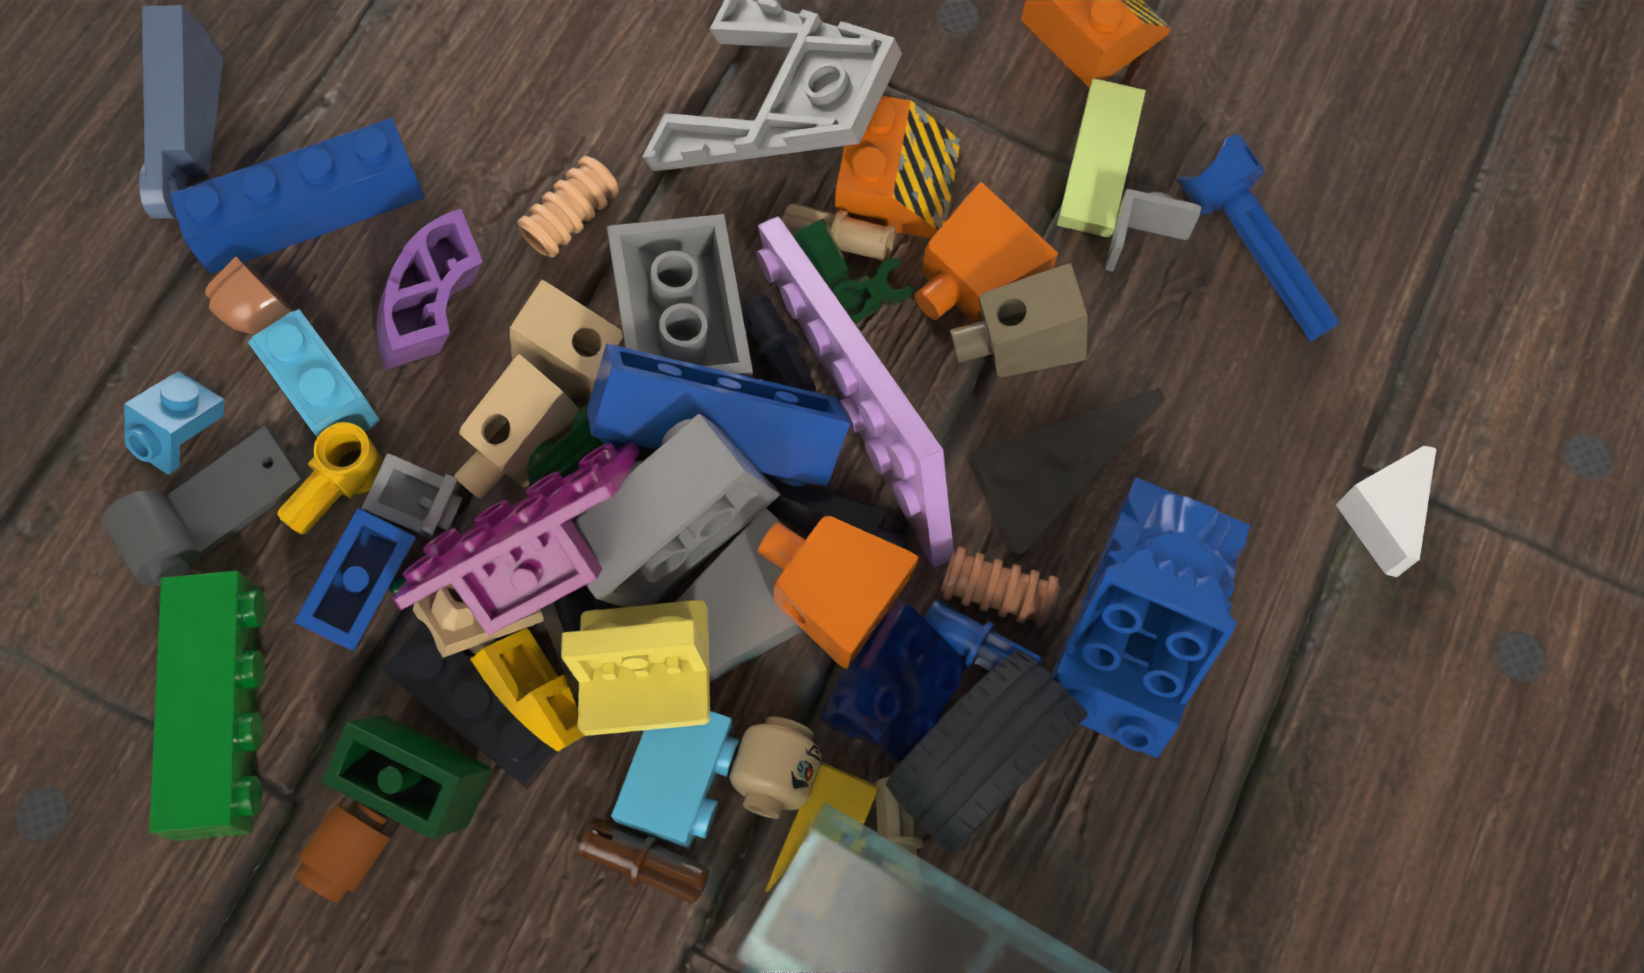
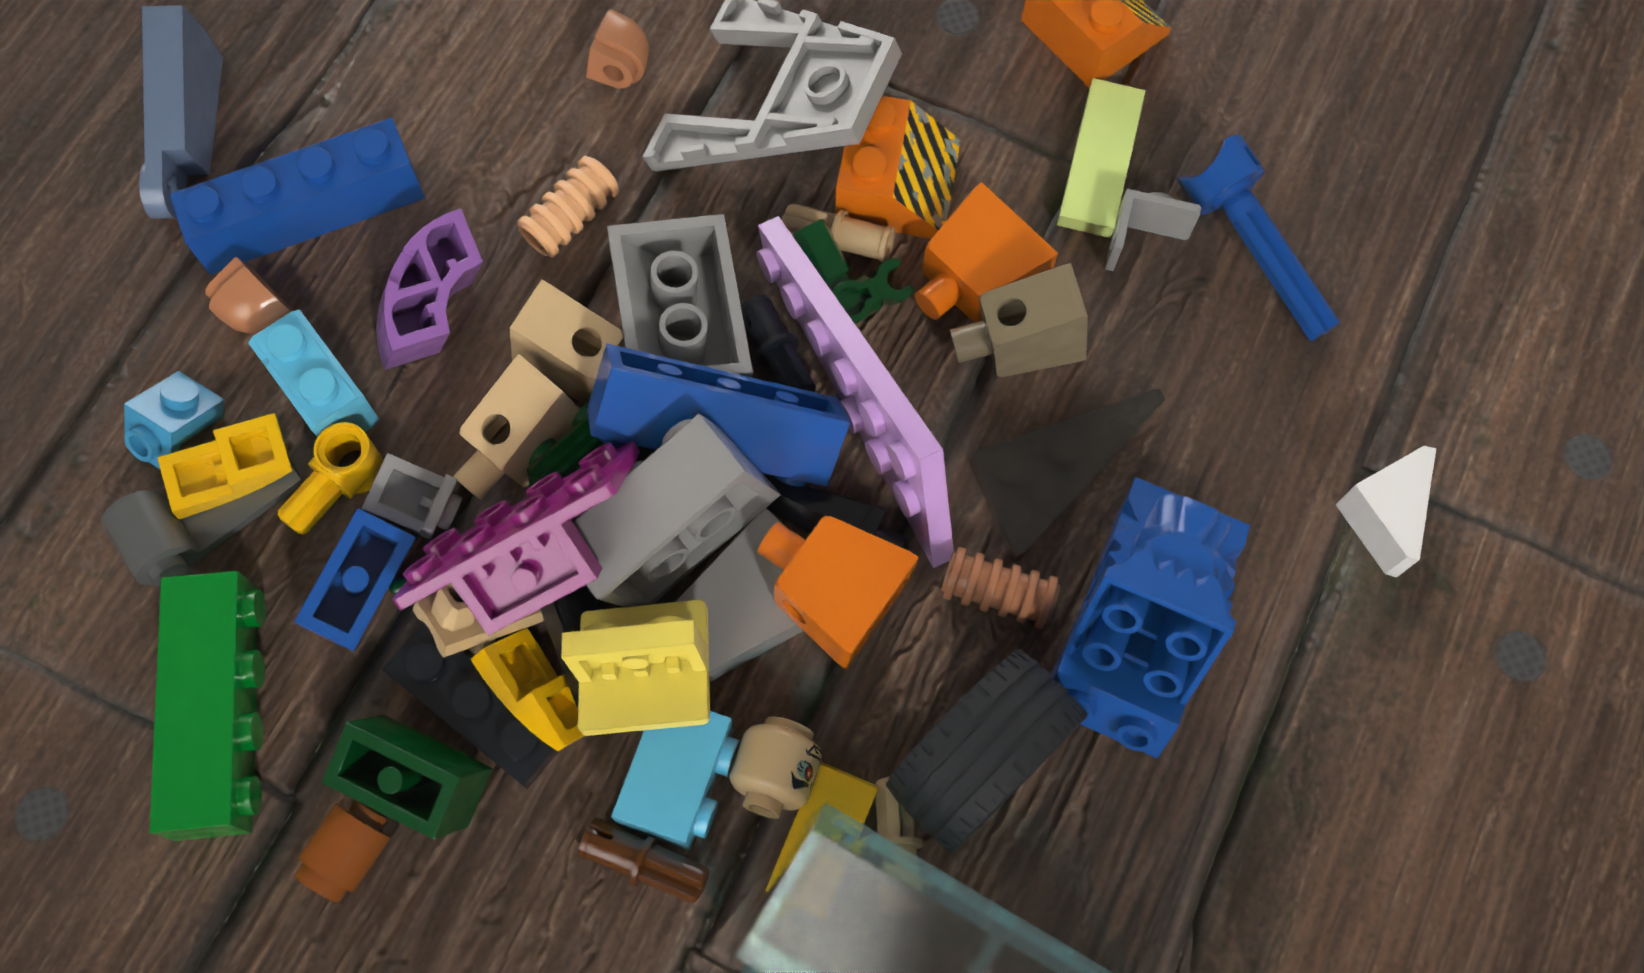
(226, 469): none -> yellow slope
(618, 52): none -> nougat piece
(896, 684): clear blue bracket -> none
(971, 638): blue axle -> none

